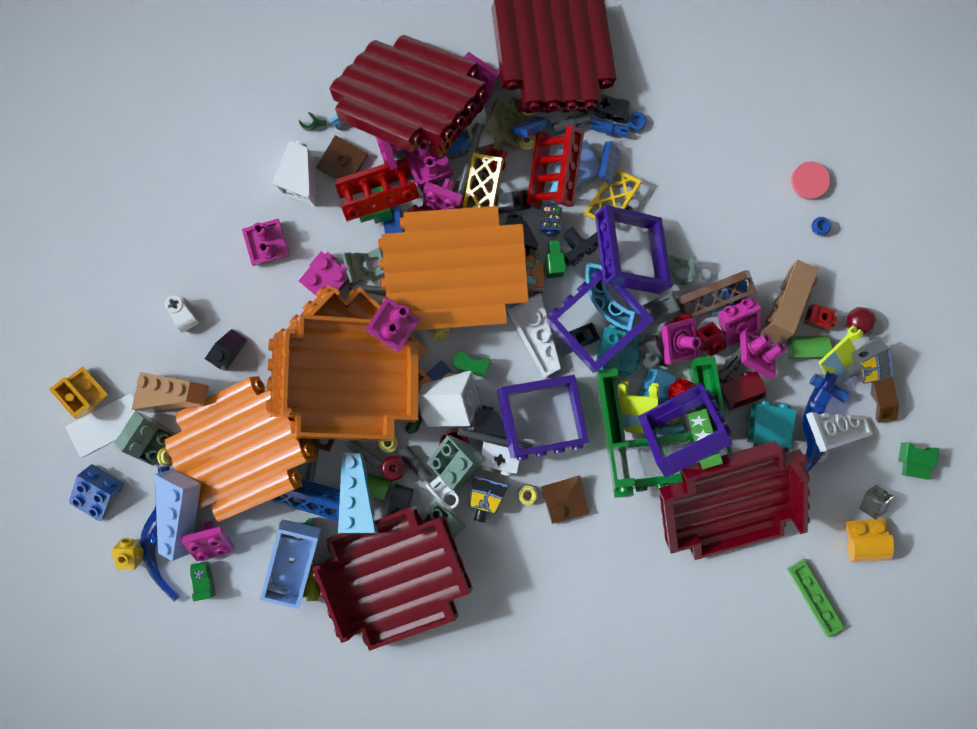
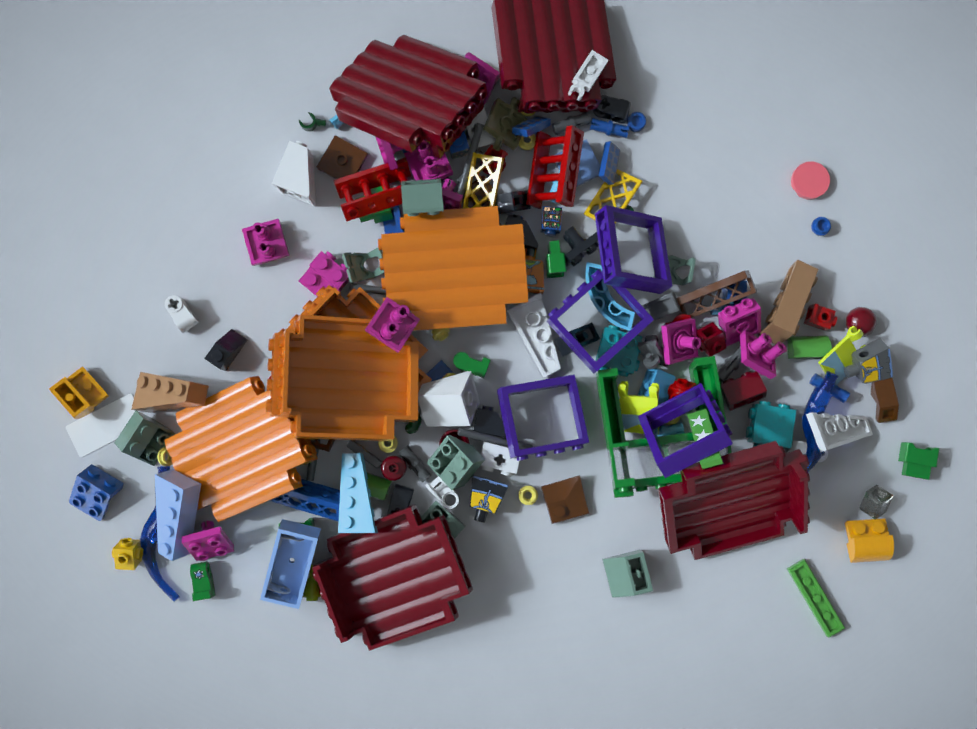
(422, 197): none -> sand green slope
(588, 74): none -> white plate
(627, 574): none -> sand green slope

